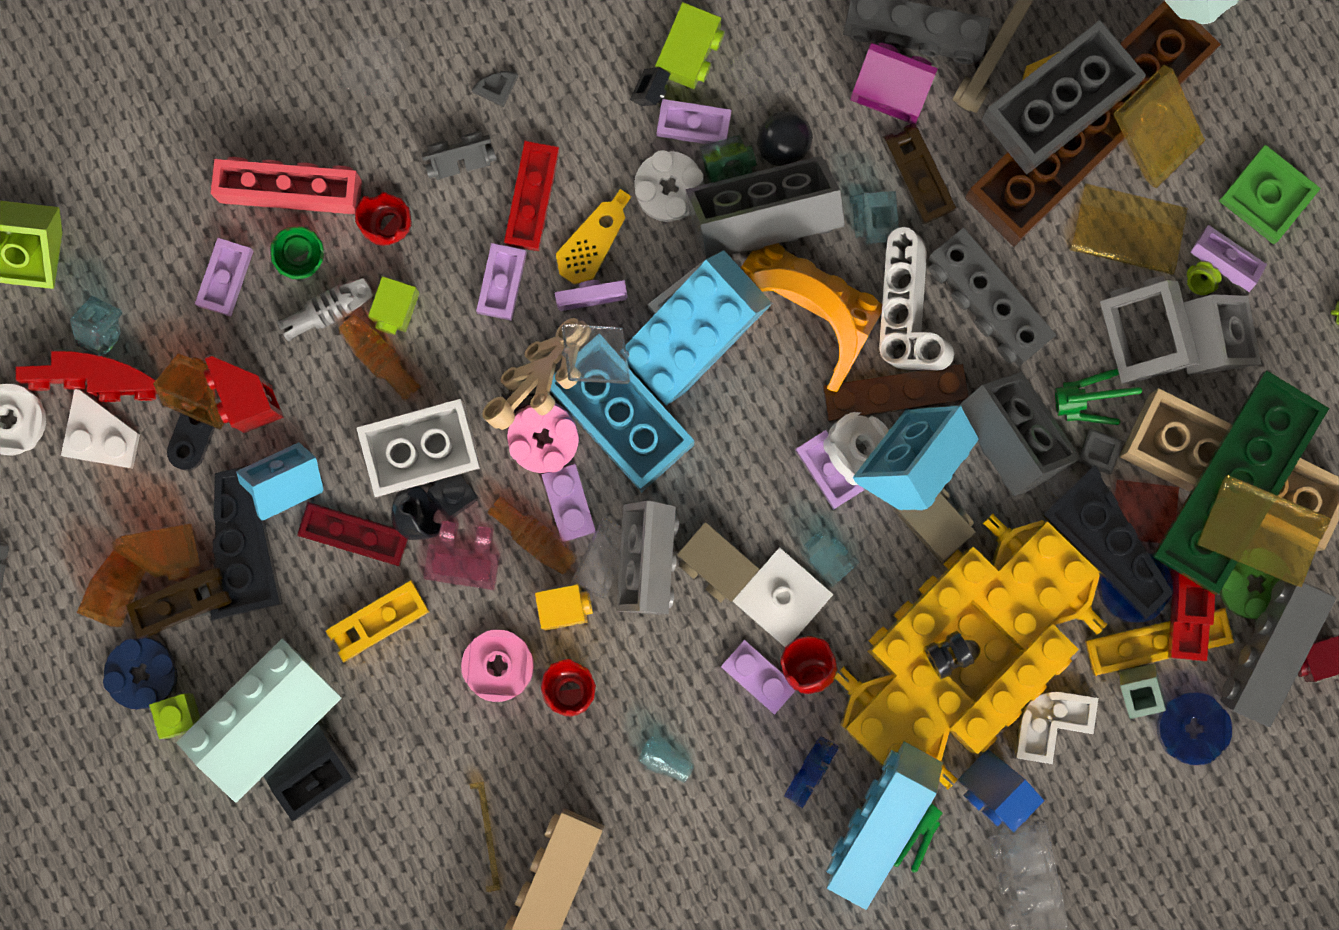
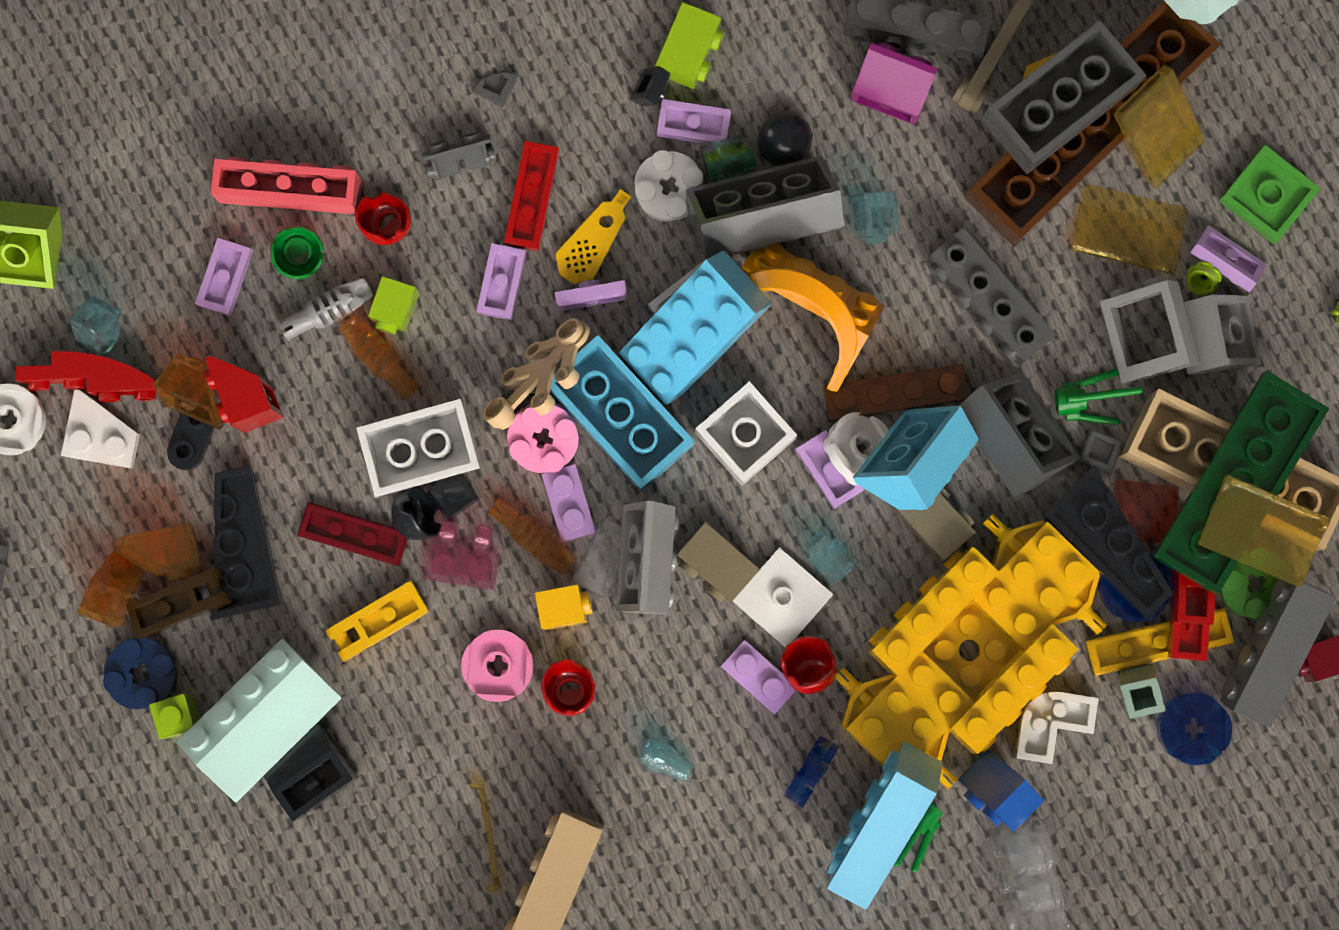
(281, 480): medium azure panel -> none
(595, 354): clear piece -> none
(745, 433): none -> white brick
(912, 298): white beam -> none
(919, 174): dark brown plate -> none
(942, 659): black wheel -> none

